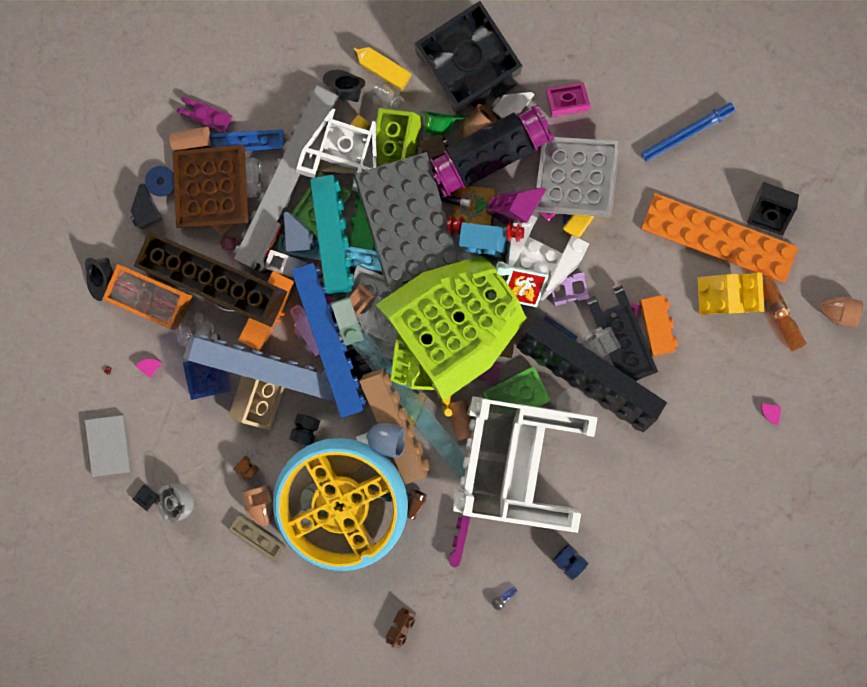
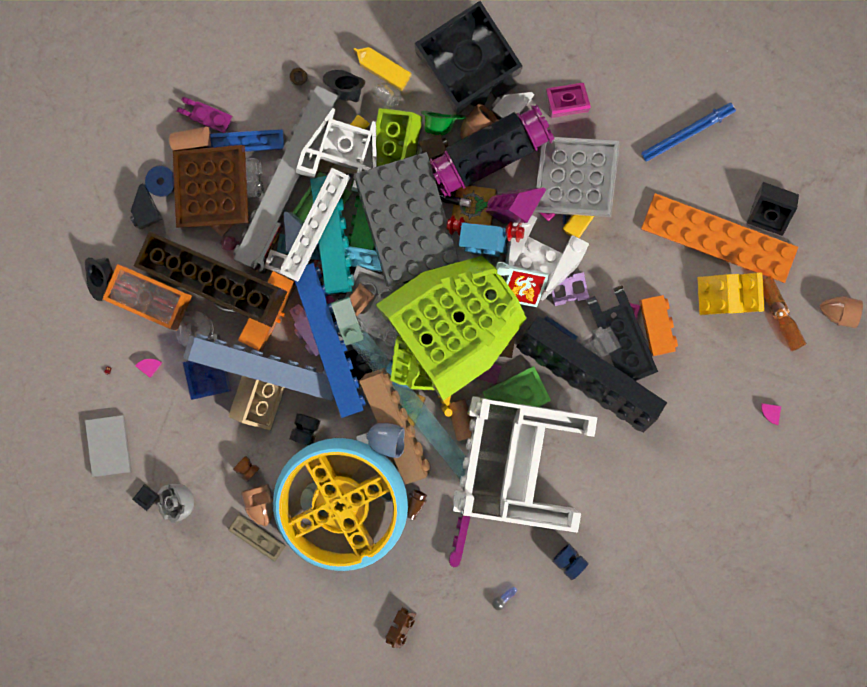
(304, 75): none -> dark brown bush
(314, 224): none -> white plate

